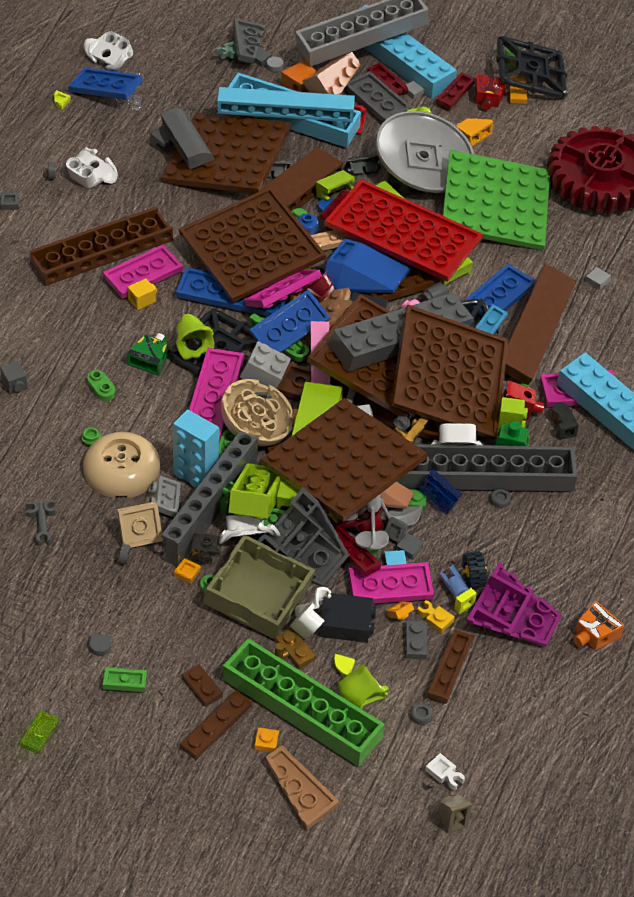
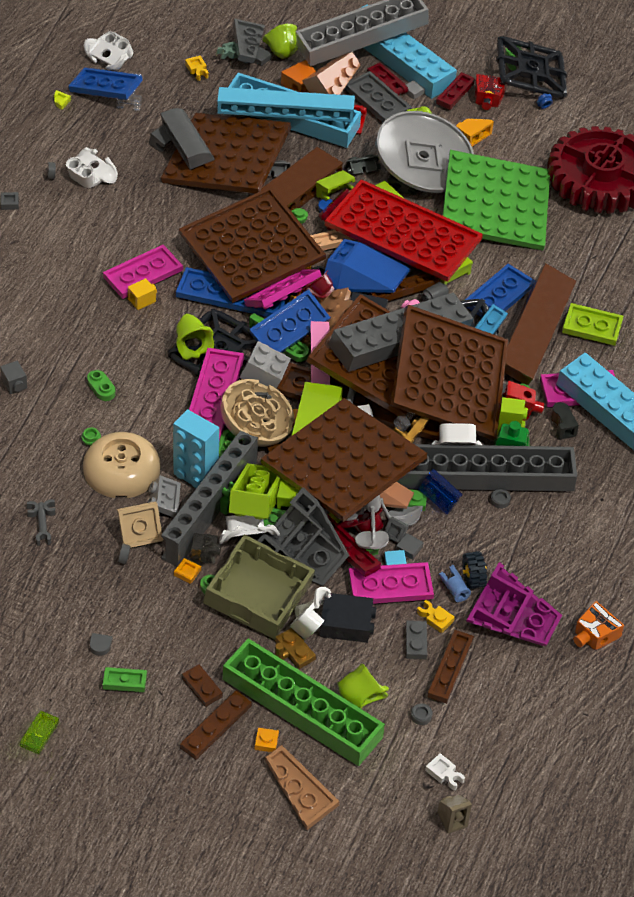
(100, 246): reddish brown tile -> none
(149, 354): green torso -> none
(197, 66): none -> yellow plate
(275, 64): light grey tile -> none
(282, 40): none -> lime piece
(310, 223): blue head -> none
(344, 664): neon yellow tile -> none
(400, 610): light orange plate -> none
(465, 601): neon yellow tile -> none
(518, 95): light orange tile -> none
(544, 101): none -> blue plate
(592, 324): none -> lime plate
(598, 278): light grey tile -> none

